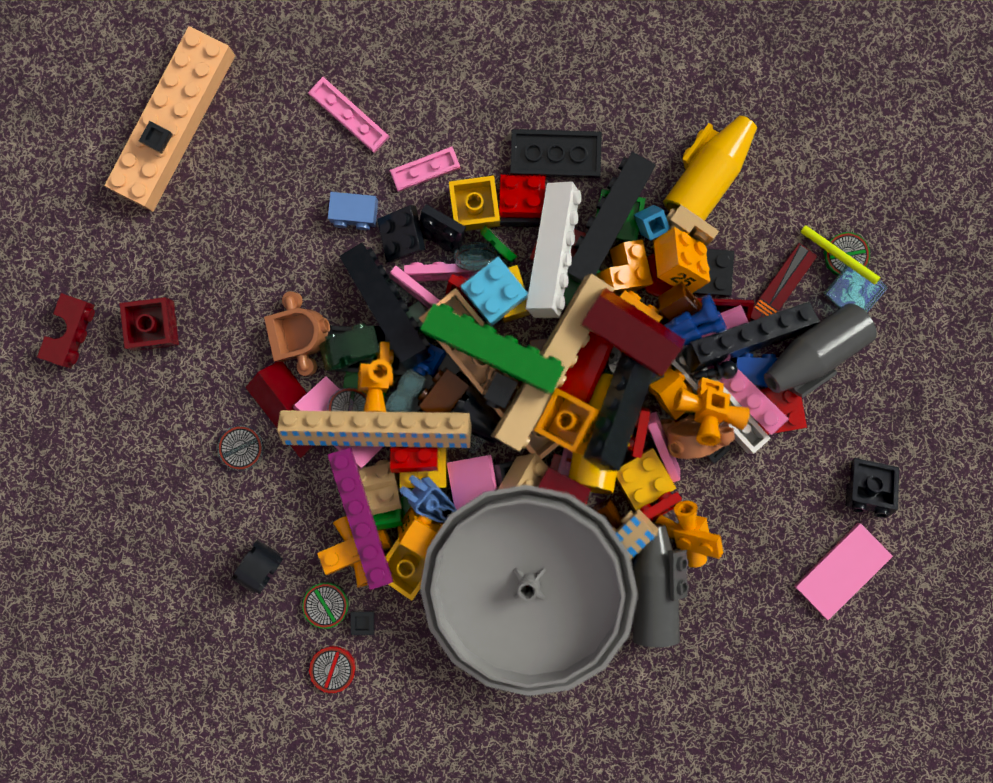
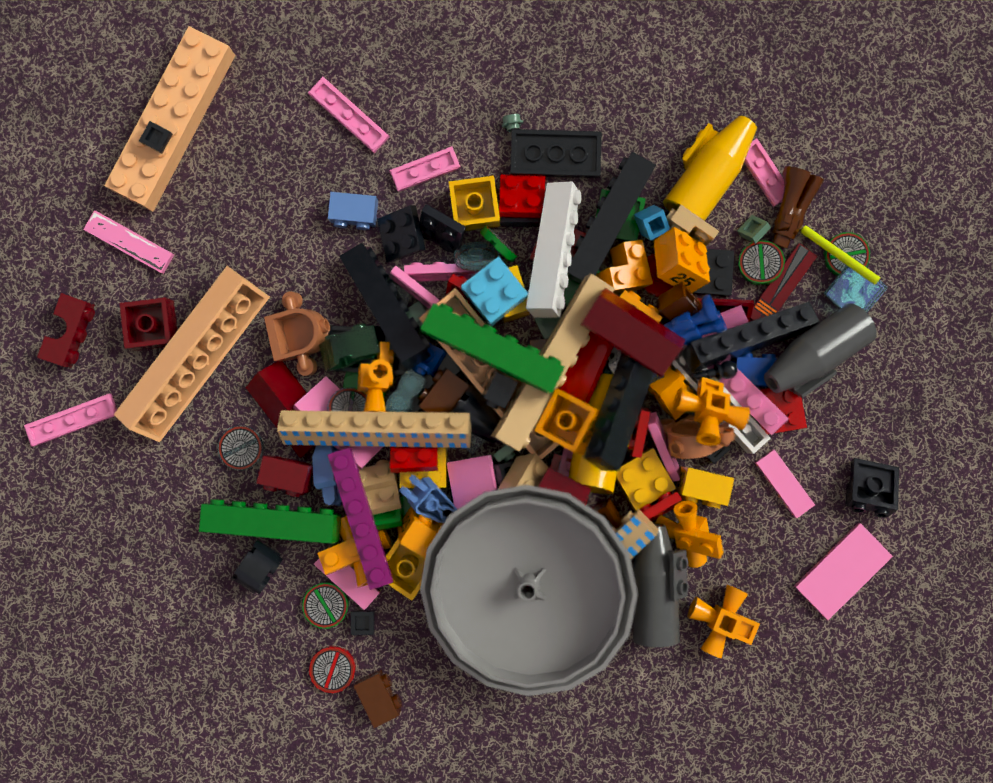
(70, 420): none -> bright pink tile
(128, 242): none -> bright pink tile
(191, 355): none -> light nougat brick
(270, 522): none -> green brick
(285, 474): none -> dark red brick
(323, 475): none -> medium blue hinge
(346, 581): none -> bright pink tile
(378, 698): none -> reddish brown brick
(504, 454): none -> sand green plate
(511, 122): none -> sand green plate
(546, 325): none -> sand green plate
(703, 485): none -> yellow brick
(724, 621): none -> light orange brick
(753, 229): none -> sand green plate
(761, 262): none -> tile
(765, 173): none -> bright pink tile
(784, 483): none -> bright pink tile
(798, 194): none -> reddish brown piece

